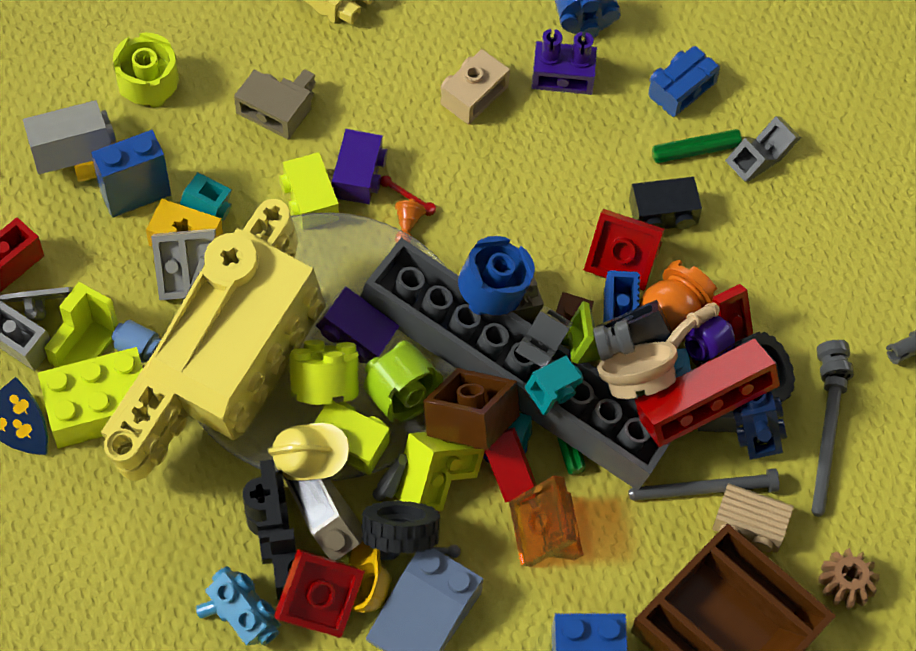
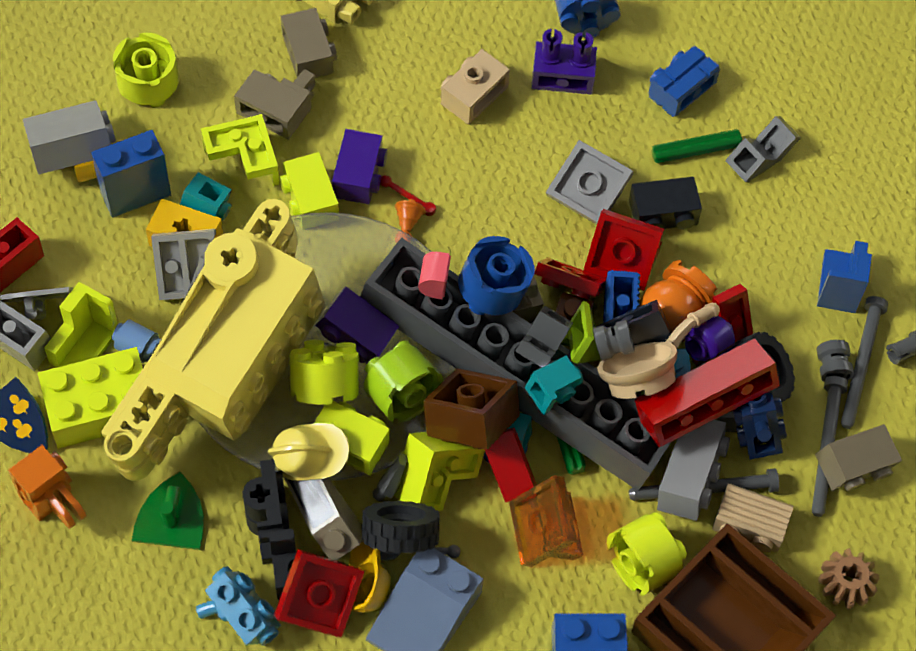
(45, 486): none -> orange brick
(171, 516): none -> green shield
(243, 137): none -> neon yellow panel
(307, 42): none -> dark tan brick
(434, 274): none -> coral brick
(558, 273): none -> red plate
(589, 182): none -> light grey hinge
(646, 553): none -> neon yellow brick
(692, 469): none -> light grey brick
(844, 278): none -> blue panel
(858, 458): none -> dark tan brick
(876, 307): none -> dark grey bar

